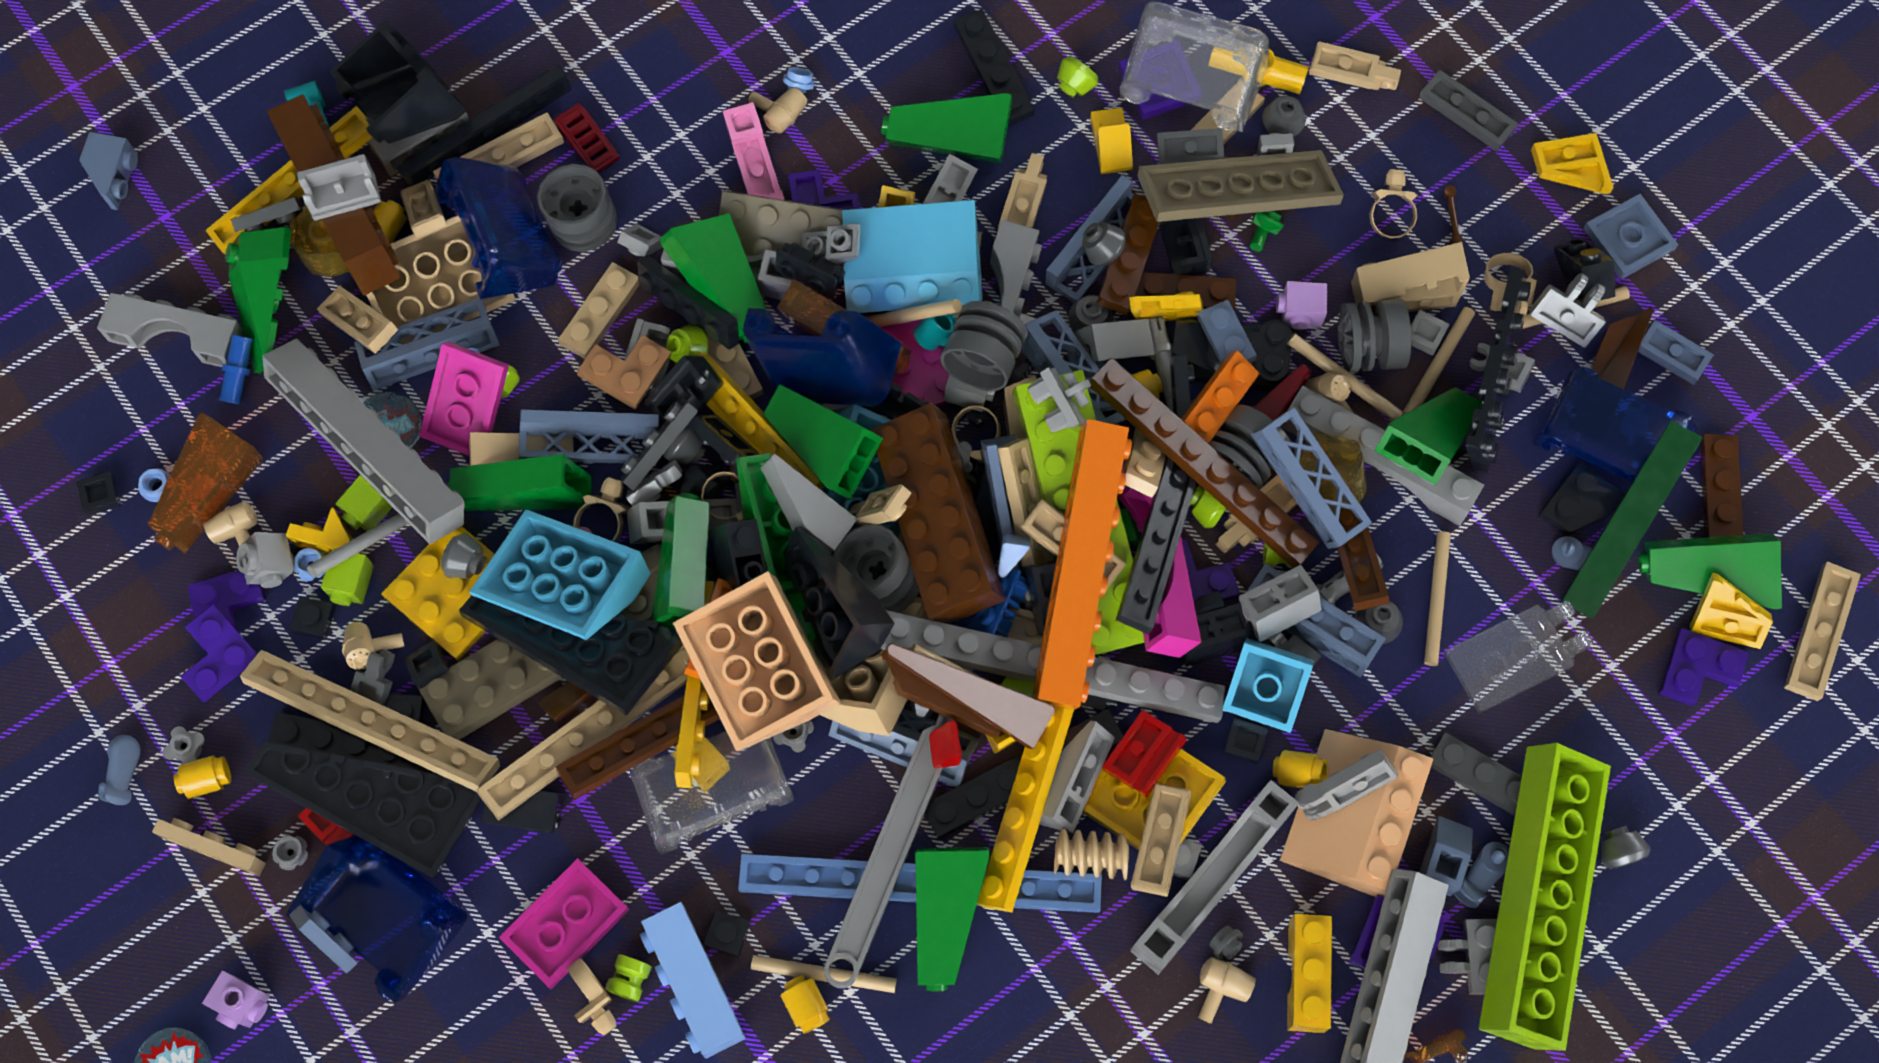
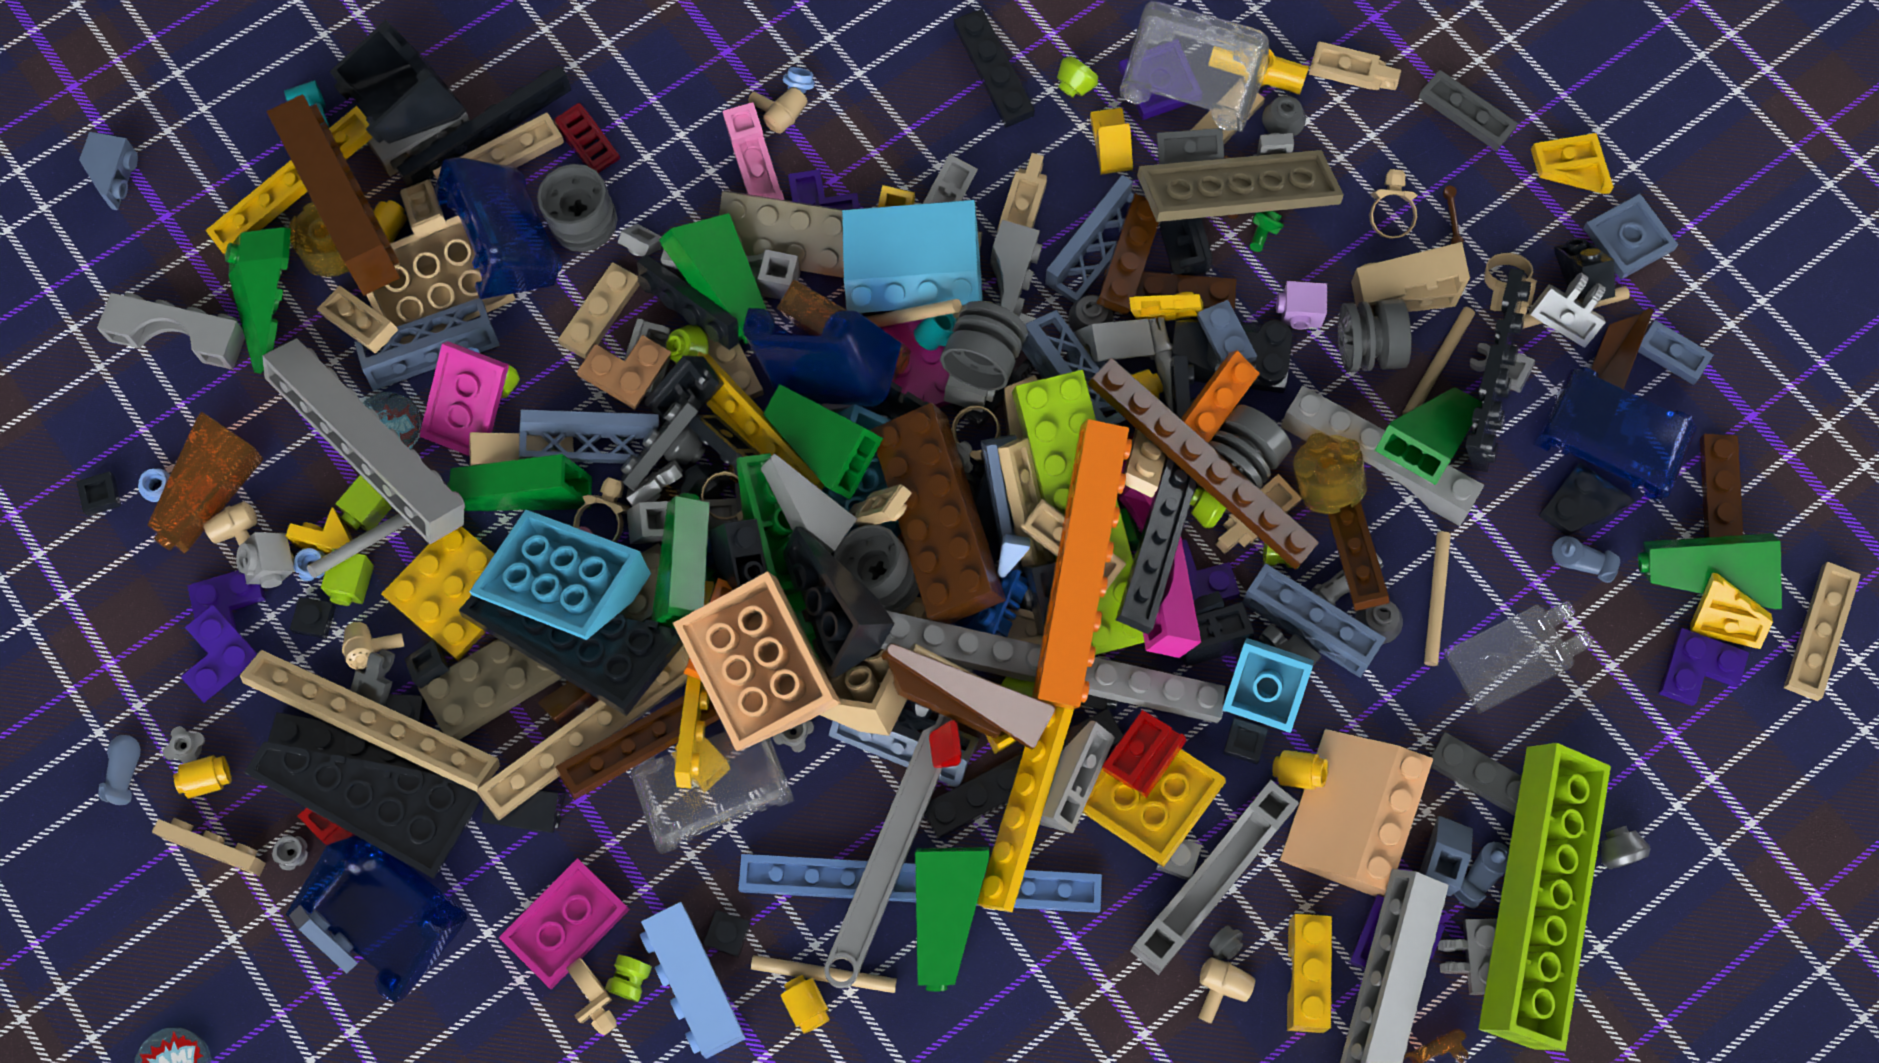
(235, 369): blue pin -> none
(236, 1001): lavender brick -> none
(253, 221): dark grey plate -> none
(339, 187): light grey hinge -> none
(462, 557): dark grey cone -> none
(795, 264): black hinge -> none
(836, 244): light grey slope -> none
(956, 127): green slope -> none
(1051, 385): light grey hips -> none
(1091, 854): tan piece -> none
(1103, 243): dark grey cone -> none
(1161, 840): tan tile -> none
(1280, 603): light grey hinge -> none
(1282, 396): dark red slope -> none
(1302, 488): sand blue fence -> none
(1332, 387): tan piece -> none
(1346, 785): light grey hinge -> none
(1357, 386): tan bar -> none
(1427, 332): light grey plate -> none
(1632, 518): dark green tile -> none

